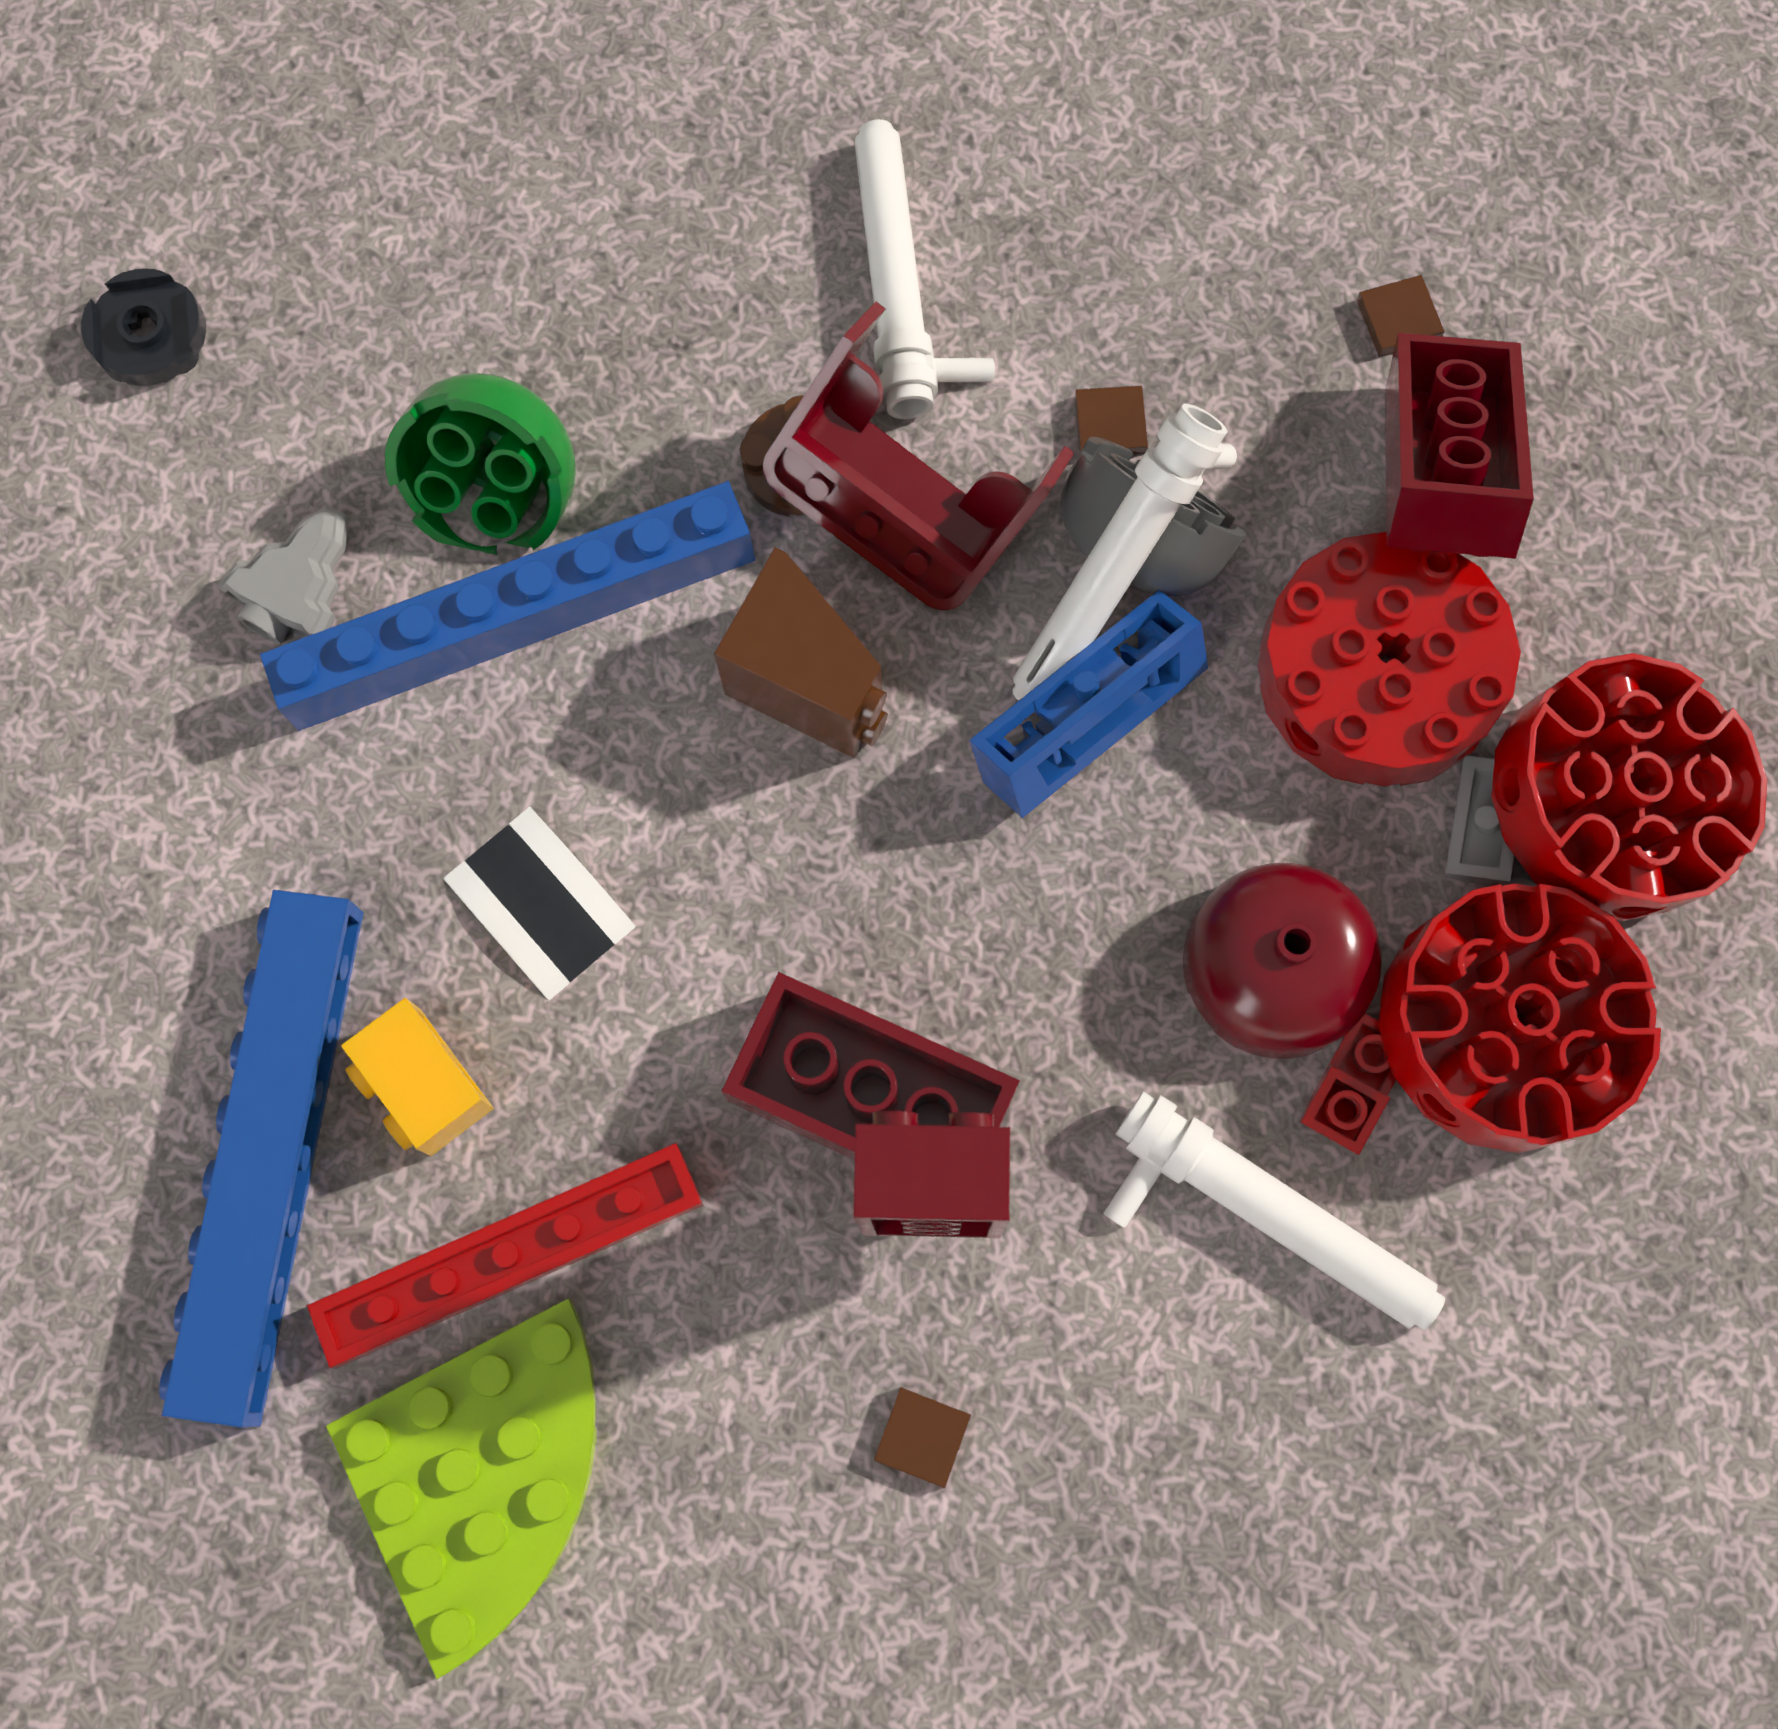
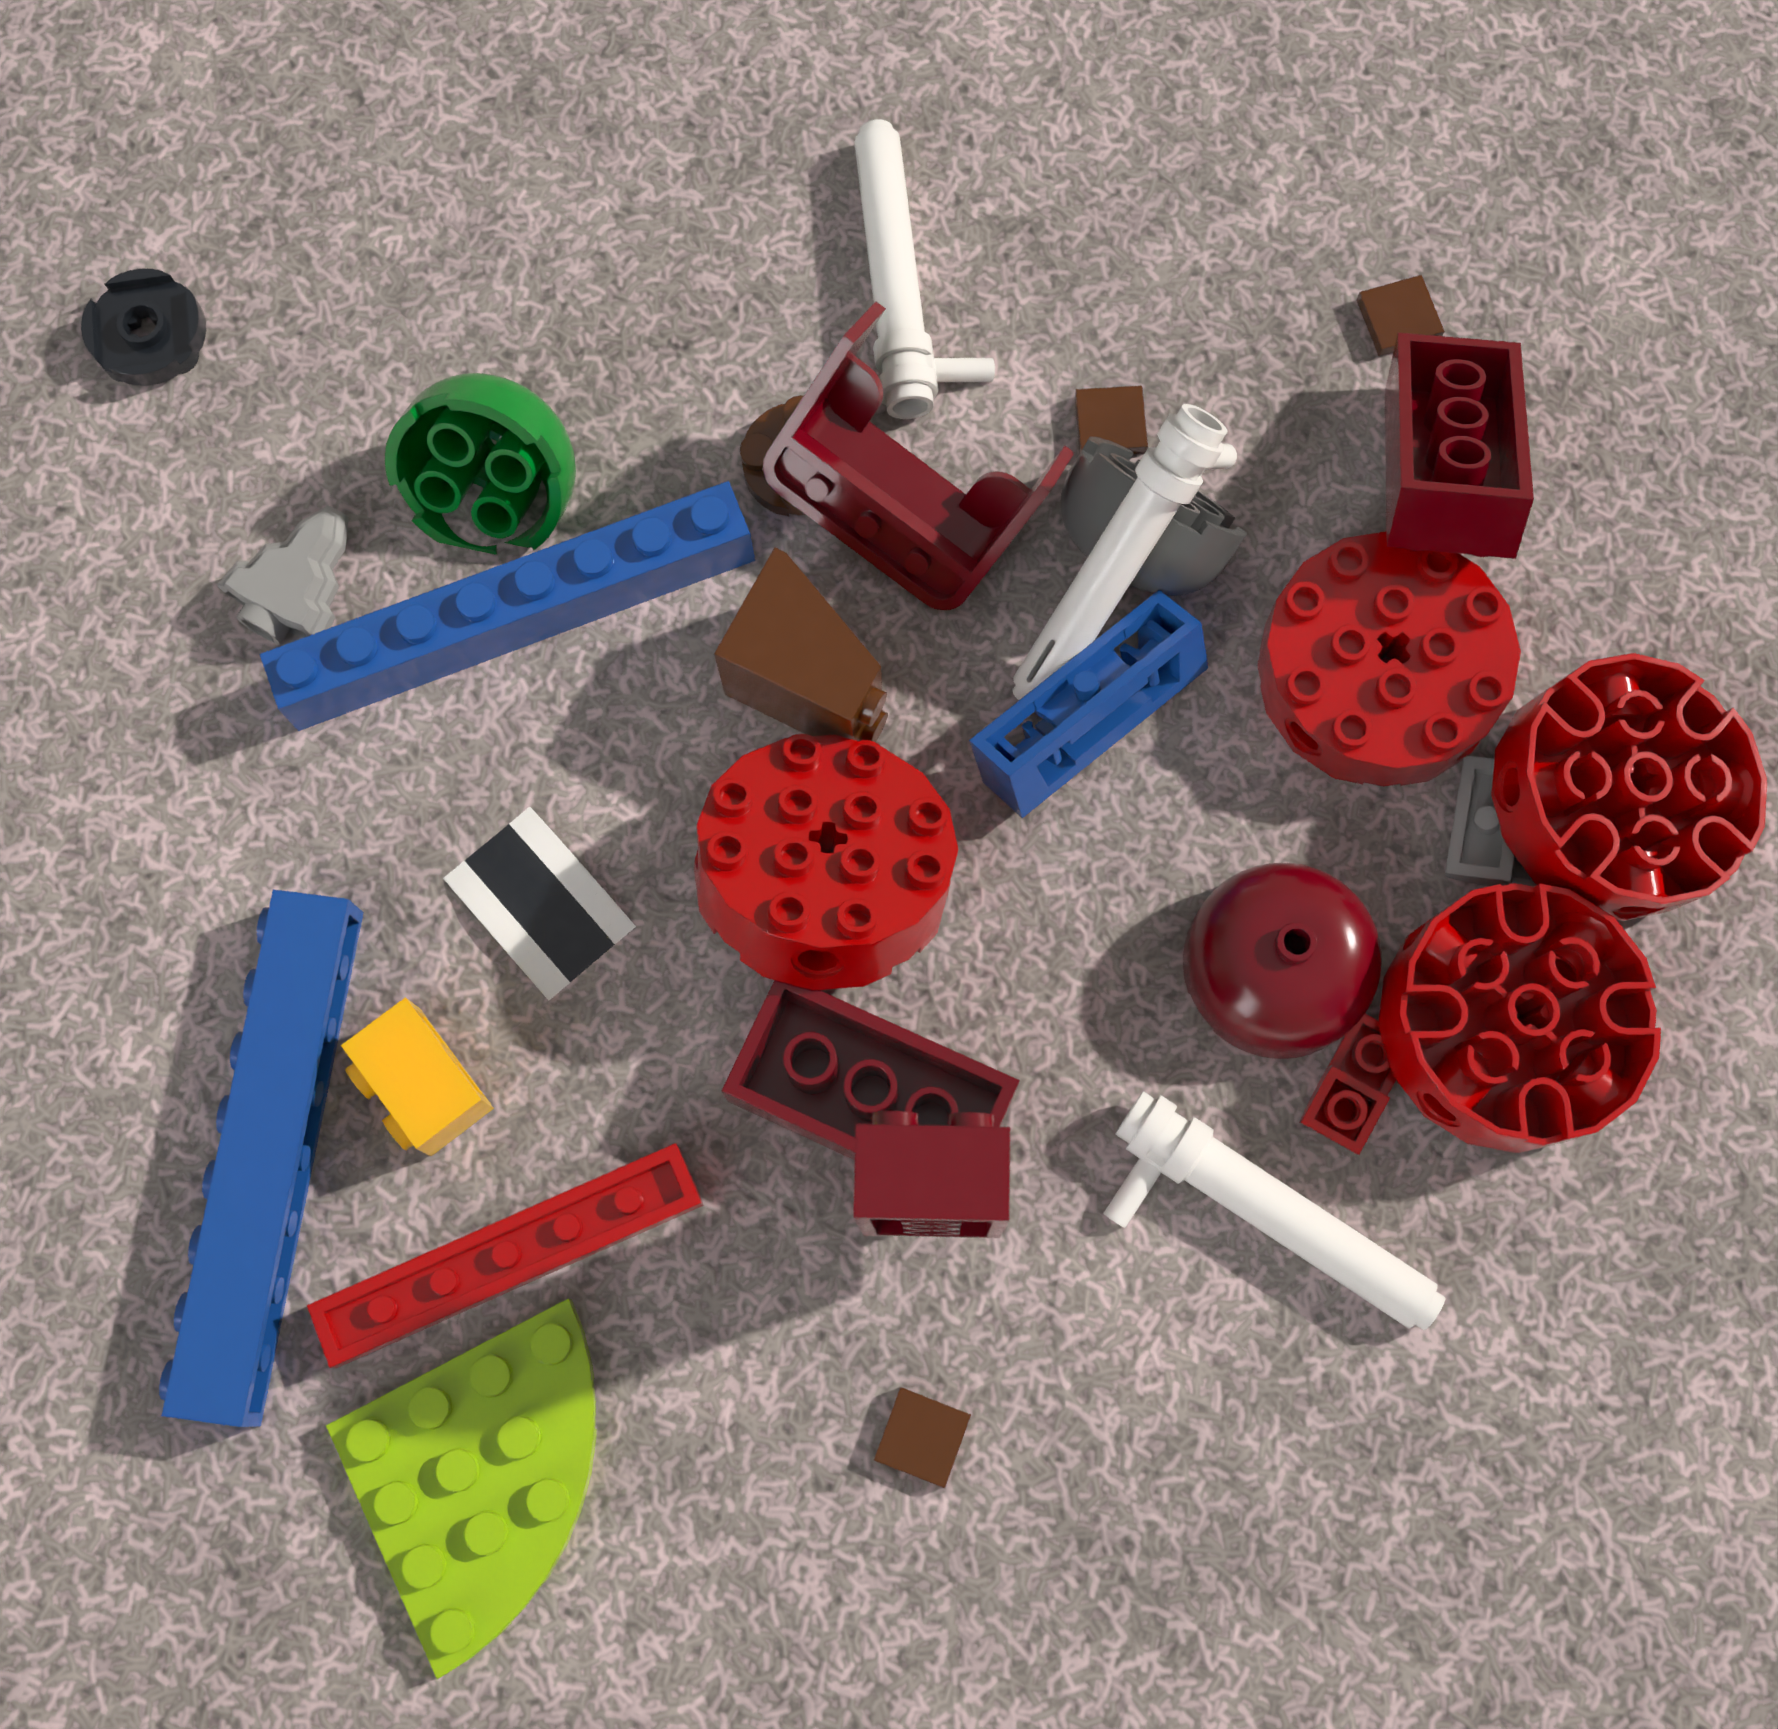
(824, 860): none -> red brick

